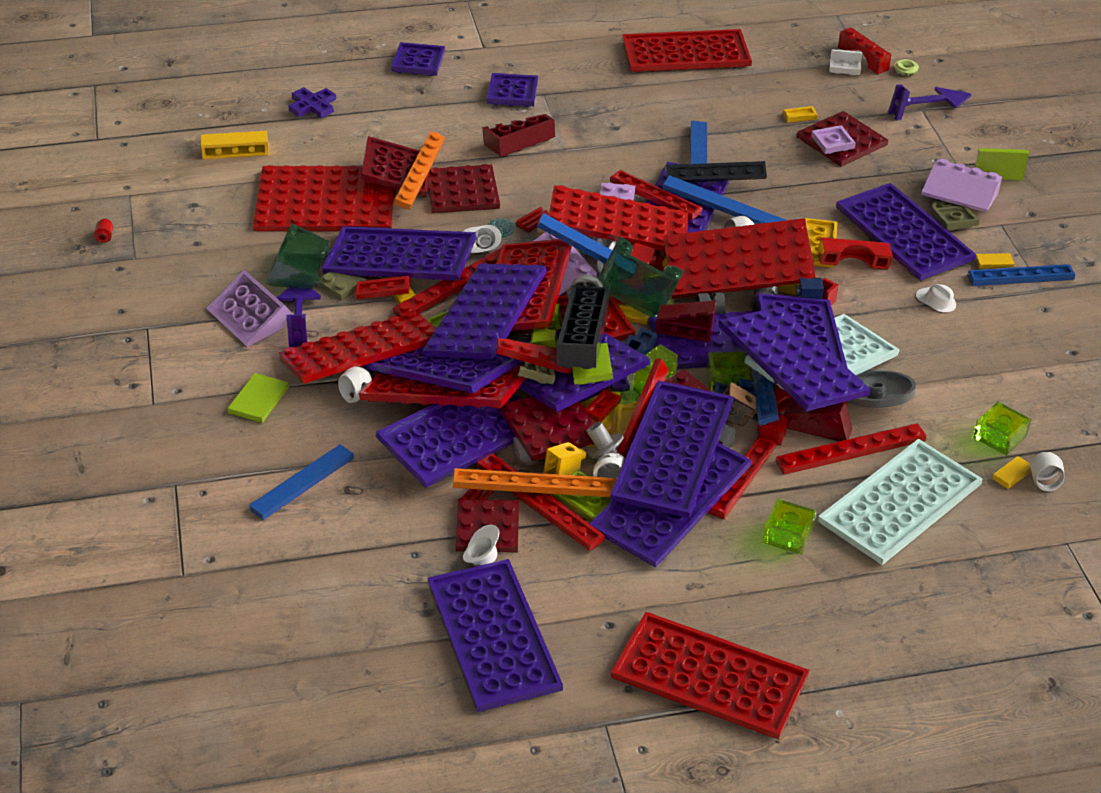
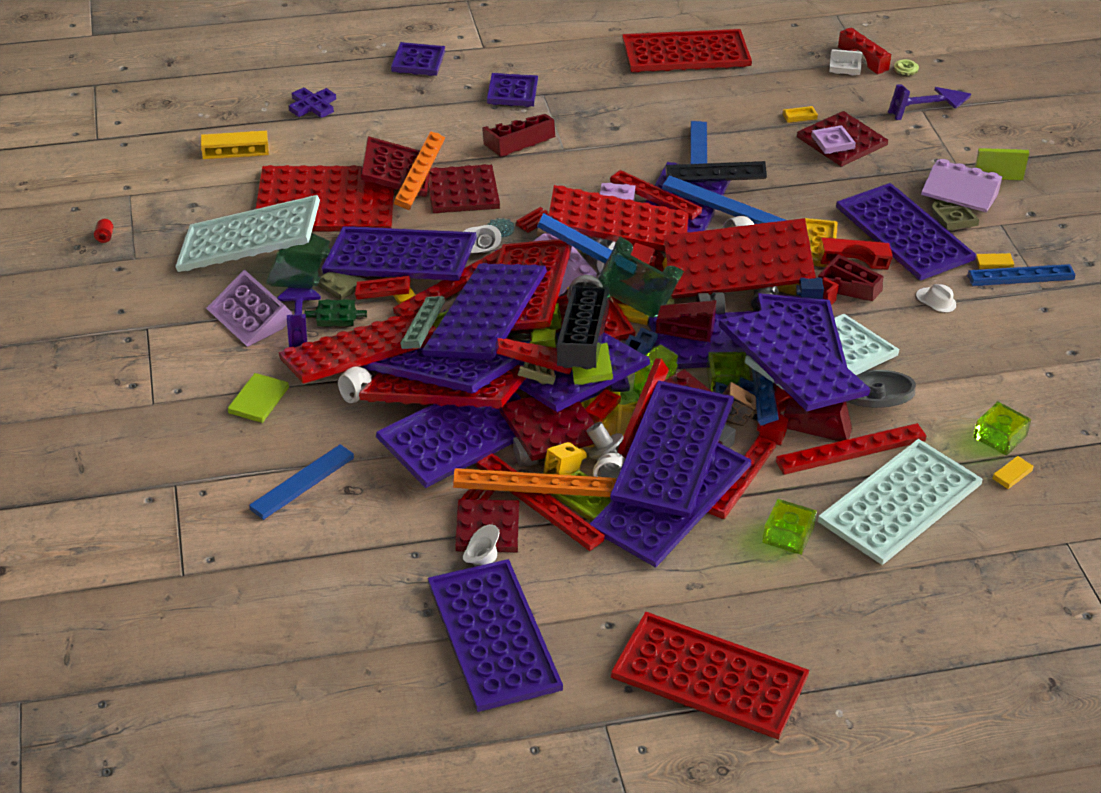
(248, 233): none -> light aqua plate
(335, 313): none -> dark green plate
(422, 322): none -> sand green tile
(853, 279): none -> dark red wedge
(1046, 466): white helmet -> none

